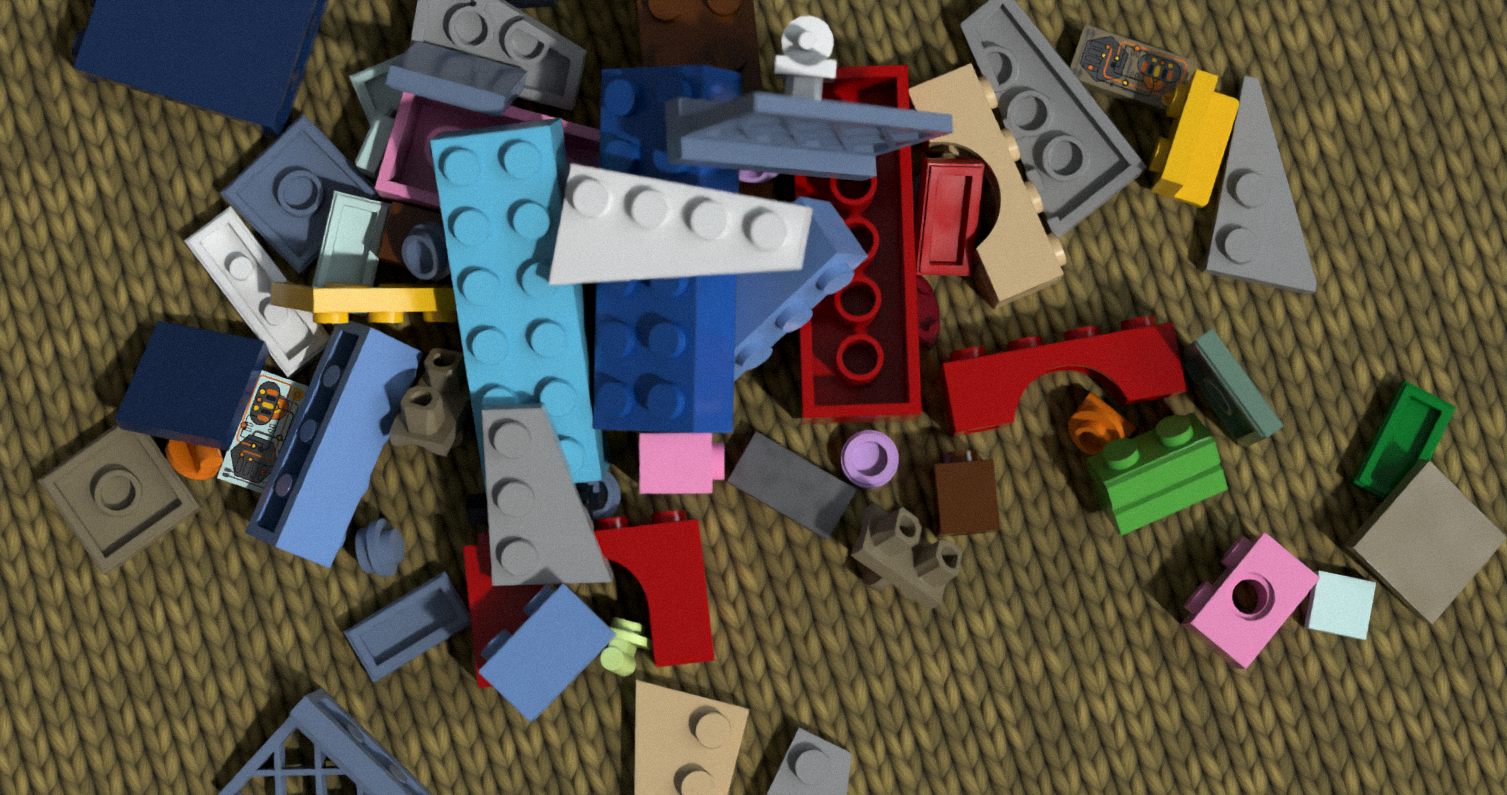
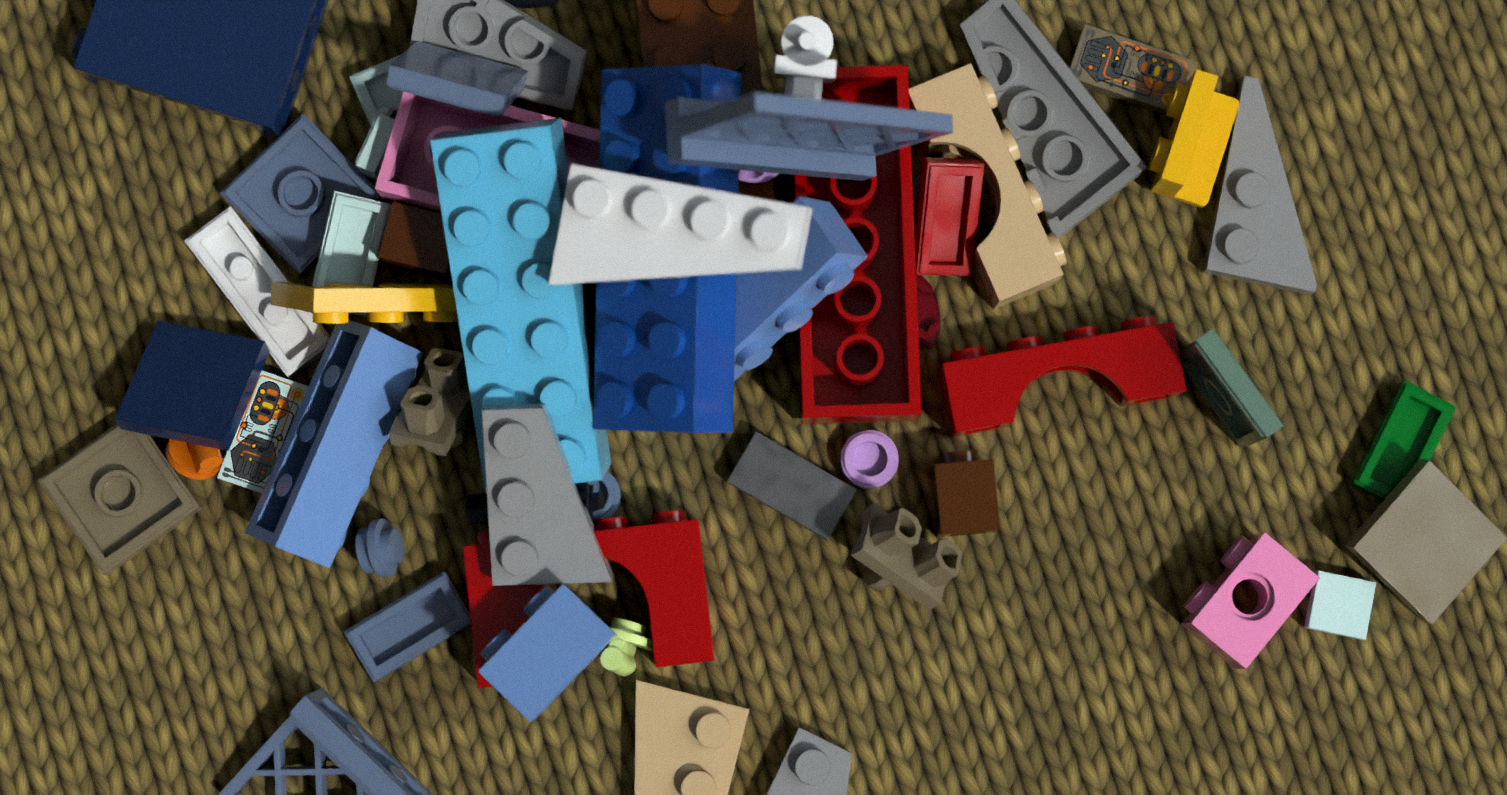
(426, 252): sand blue plate -> none
(679, 462): bright pink brick -> none
(1096, 425): orange plate -> none
(1156, 472): bright green brick -> none

